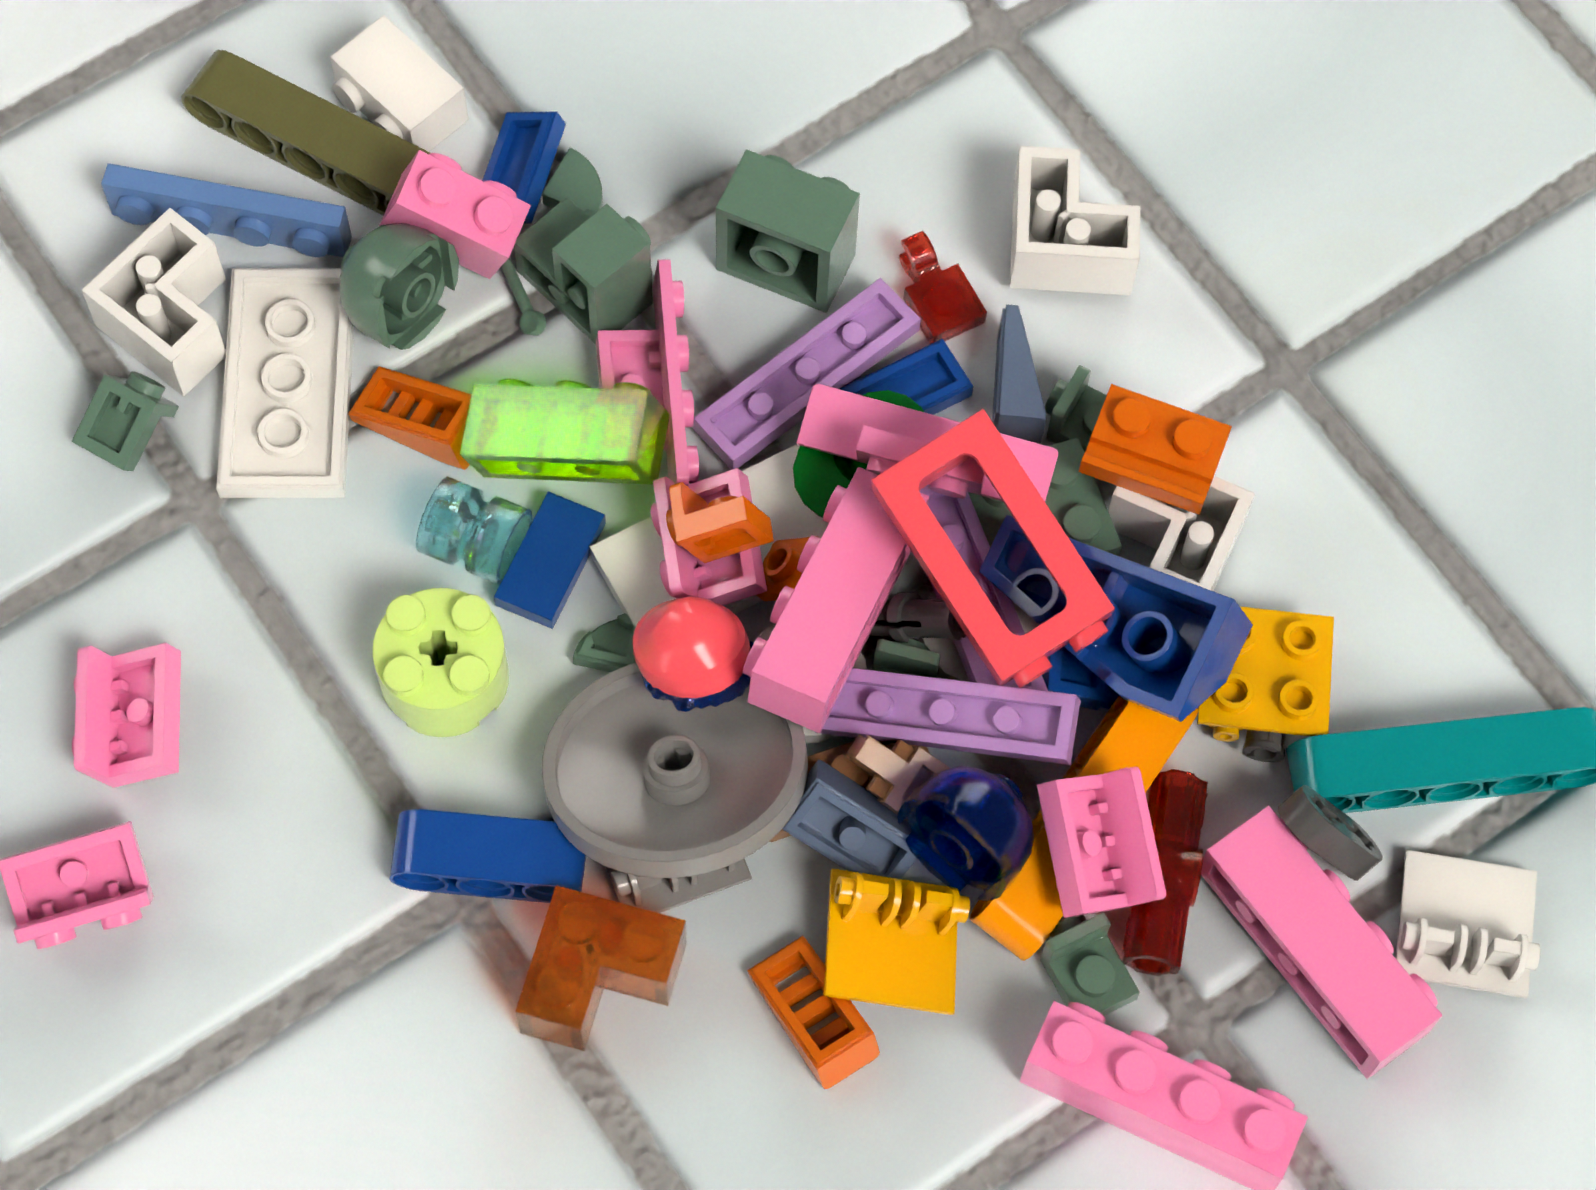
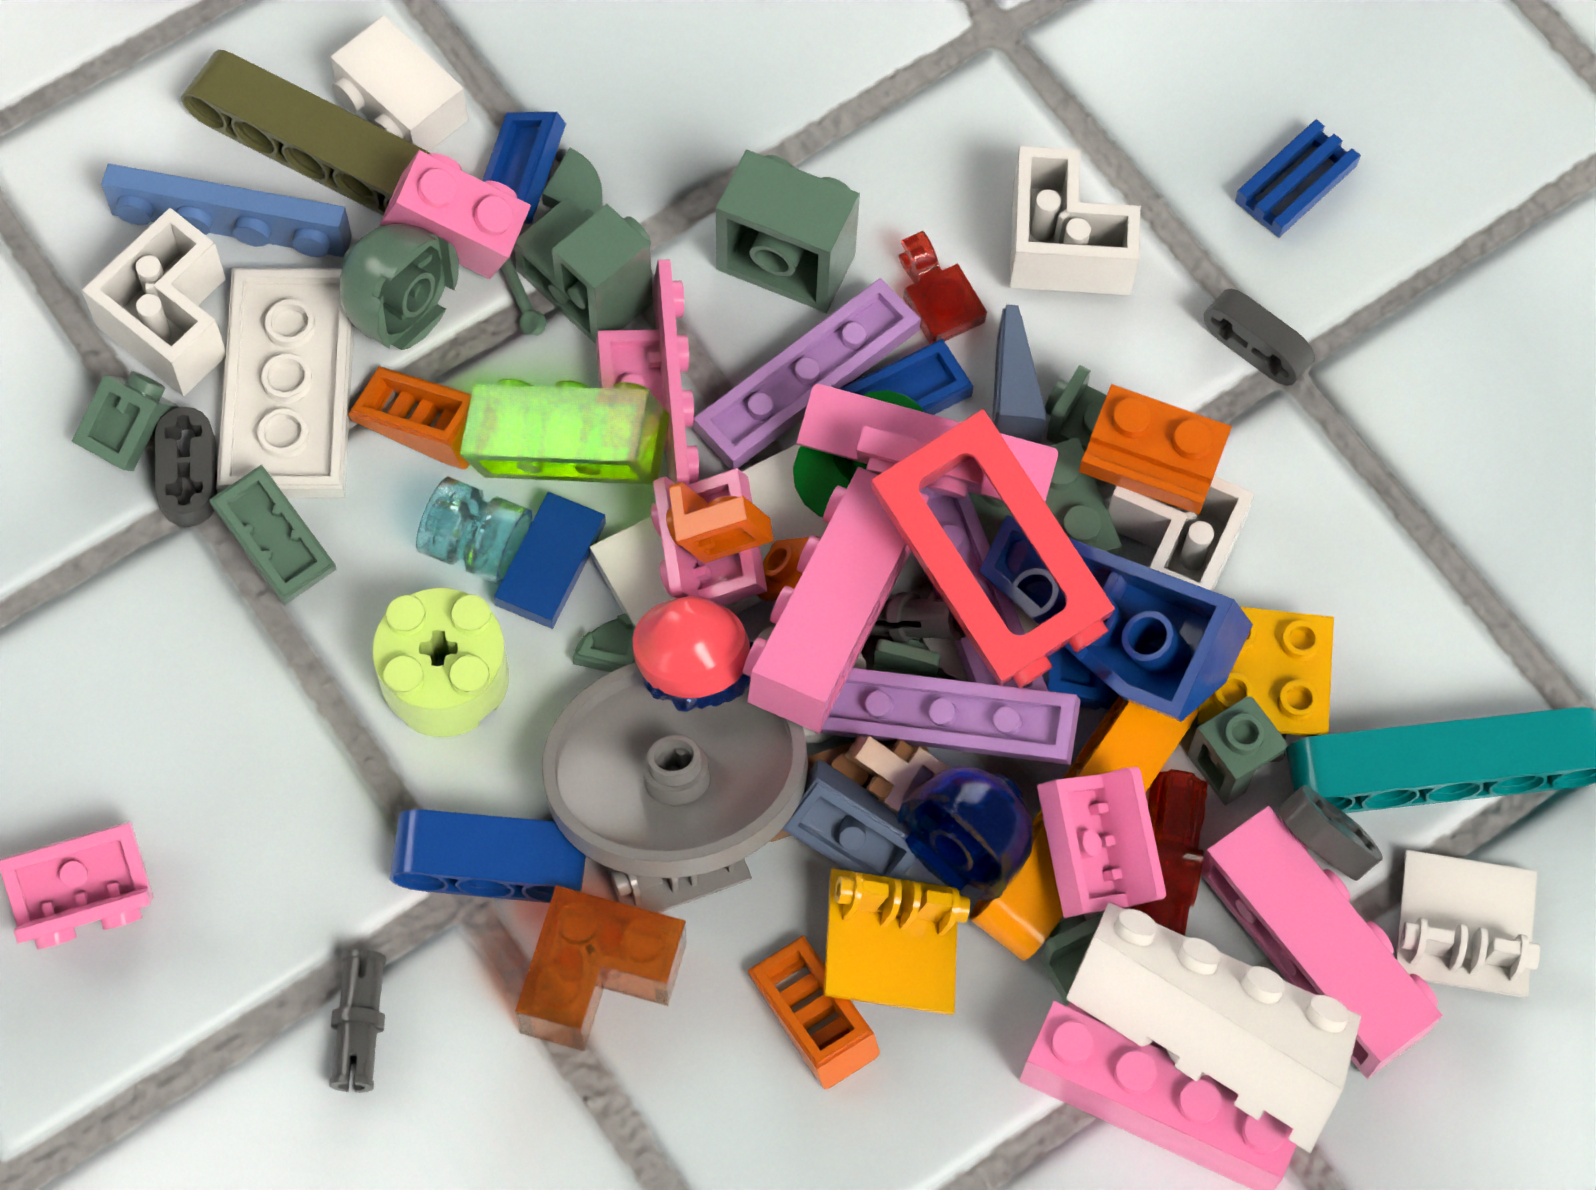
(127, 714): bright pink bracket -> none
(171, 466): none -> dark grey beam
(272, 534): none -> sand green plate
(357, 1021): none -> dark grey pin
(1220, 1019): none -> white wedge
(1234, 747): none -> sand green bracket
(1259, 337): none -> dark grey beam
(1327, 148): none -> blue tile

